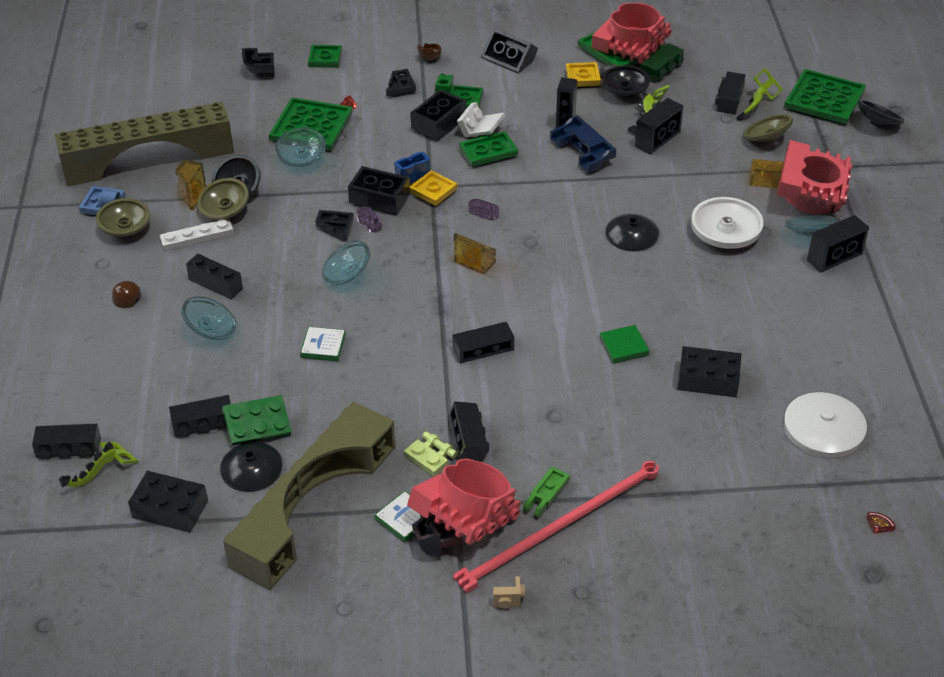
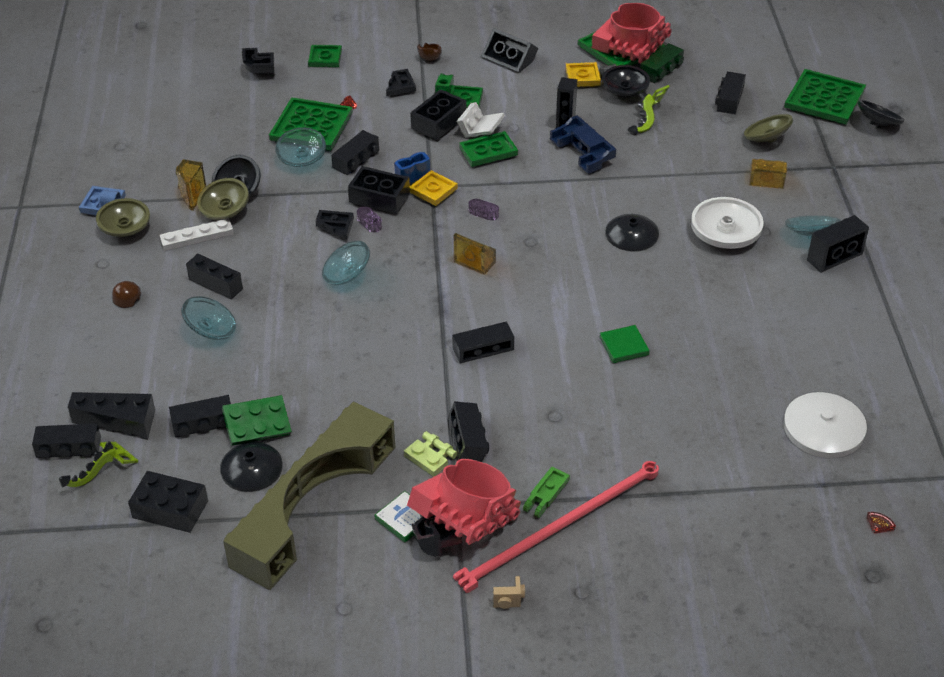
(90, 150): olive arch -> none
(114, 411): none -> black wedge
(323, 343): white tile -> none
(355, 152): none -> black brick
(658, 125): black brick -> none
(709, 371): black brick -> none
(763, 89): lime piece -> none
(811, 196): coral hose -> none

